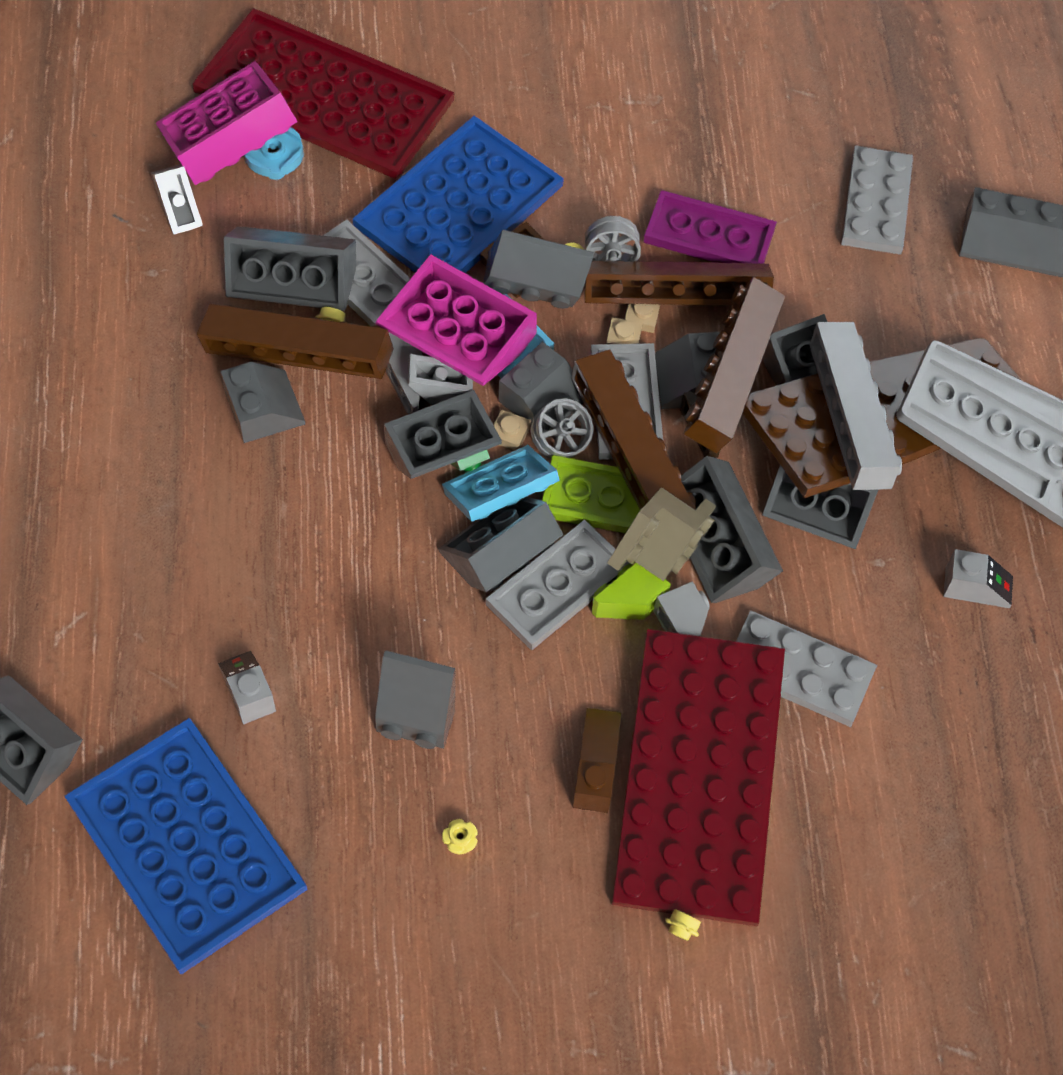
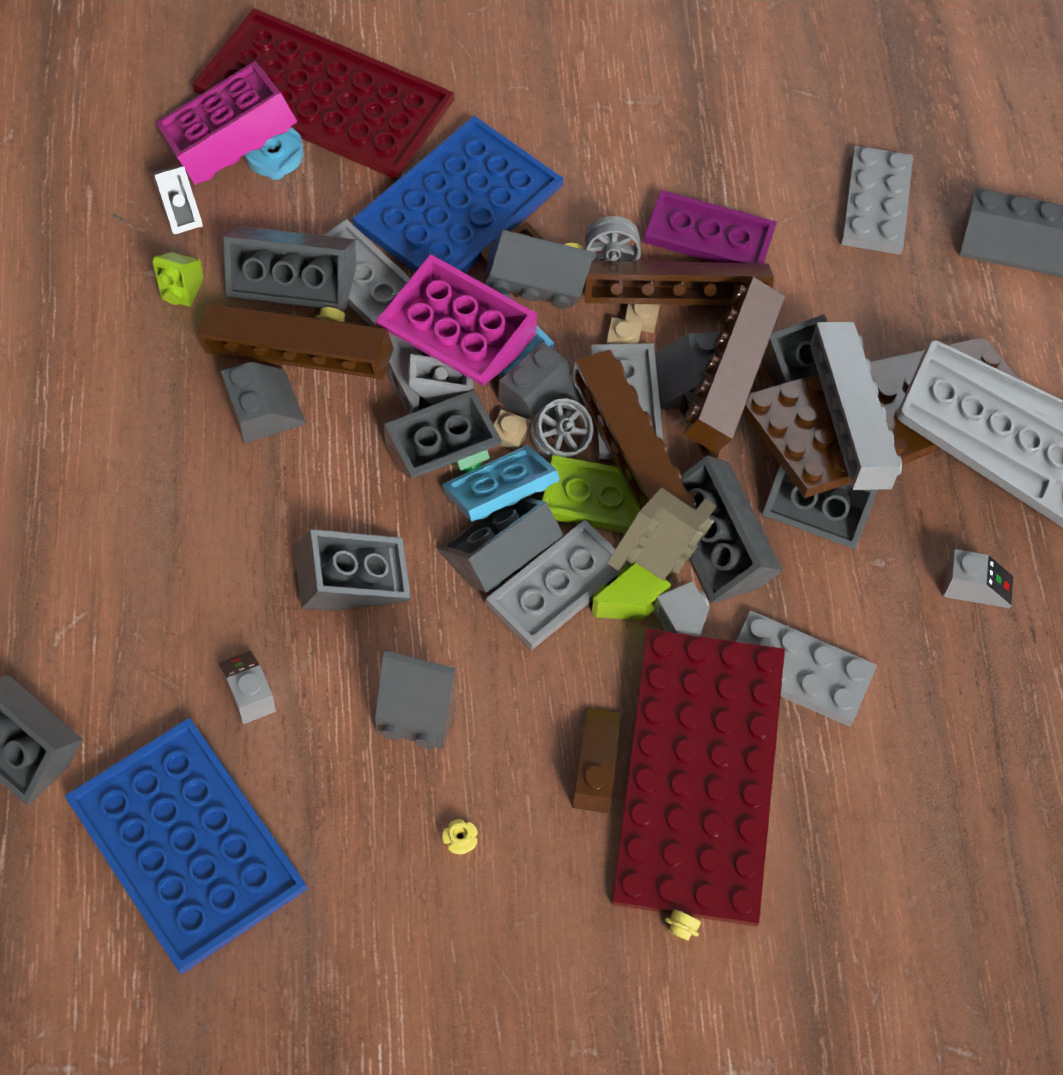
(178, 277): none -> lime slope
(350, 570): none -> dark grey slope

